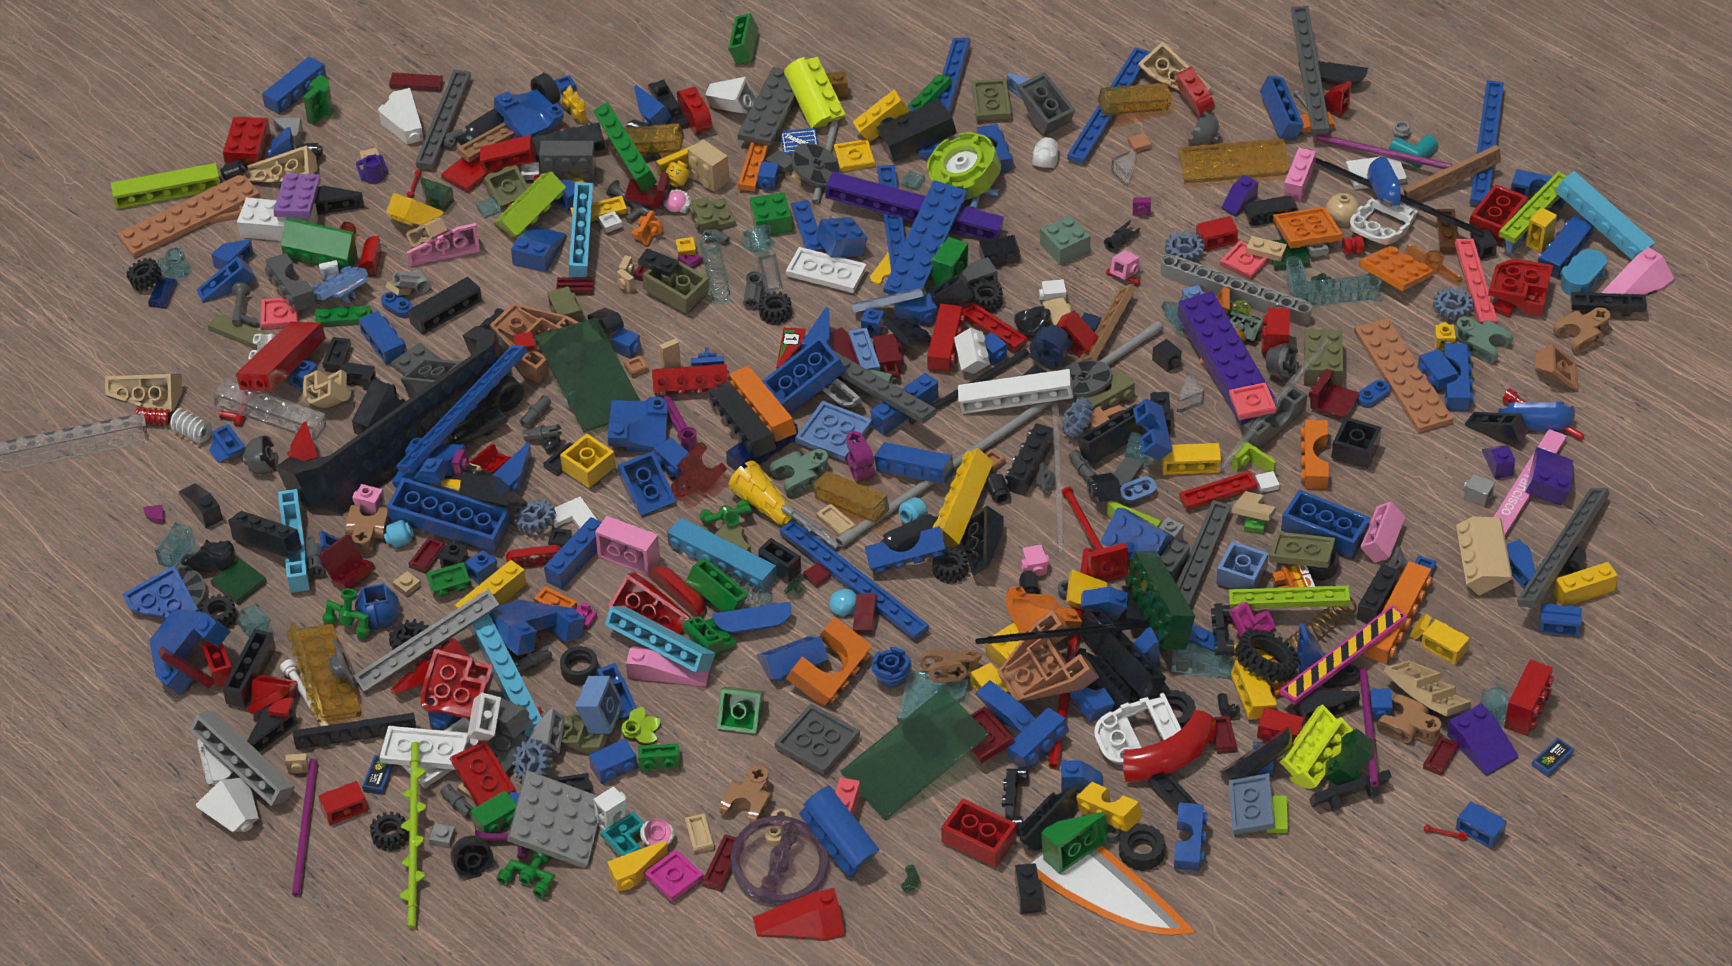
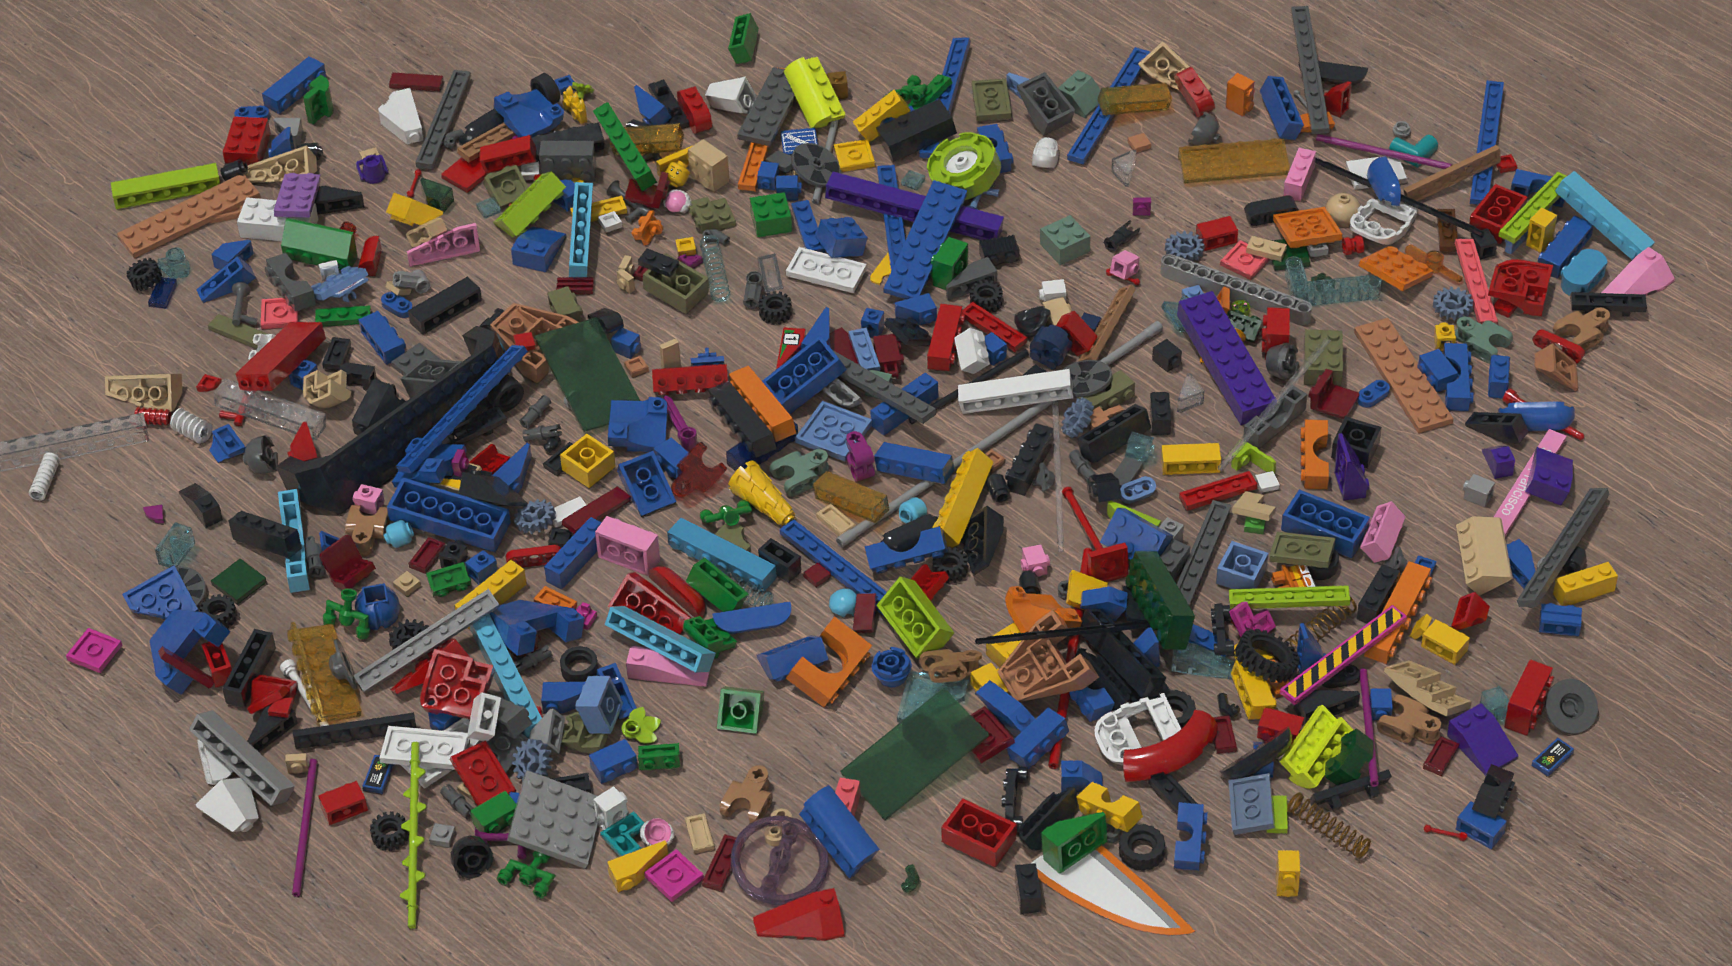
(44, 476): none -> white piece
(94, 650): none -> dark pink plate
(208, 383): none -> red tile
(211, 556): black piece -> none
(252, 111): none -> blue plate
(253, 618): clear light blue brick -> none
(560, 696): none -> blue slope
(581, 89): none -> lime plant
(597, 509): none -> dark red tile
(757, 237): clear light blue piece -> none
(789, 185): none -> blue brick
(794, 585): clear green plant -> none
(810, 525): light grey piece -> none
(817, 739): dark grey plate -> none
(889, 299): sand blue tile -> none
(912, 90): none -> green piece
(914, 617): none -> lime slope
(930, 581): none -> red bracket
(953, 291): black brick -> none
(1081, 93): none -> sand green slope
(1156, 441): blue arch -> none
(1240, 94): none -> orange brick
(1242, 192): dark purple slope -> none
(1252, 401): coral tile -> none
(1287, 873): none -> yellow brick
(1349, 471): none -> dark purple slope
(1360, 844): none -> pearl gold piece
(1470, 611): none -> red arch
(1494, 791): none -> black arch
(1498, 376): none -> blue brick
(1507, 164): none -> red tile
(1543, 338): none -> red beam
(1571, 706): none -> dark grey hat

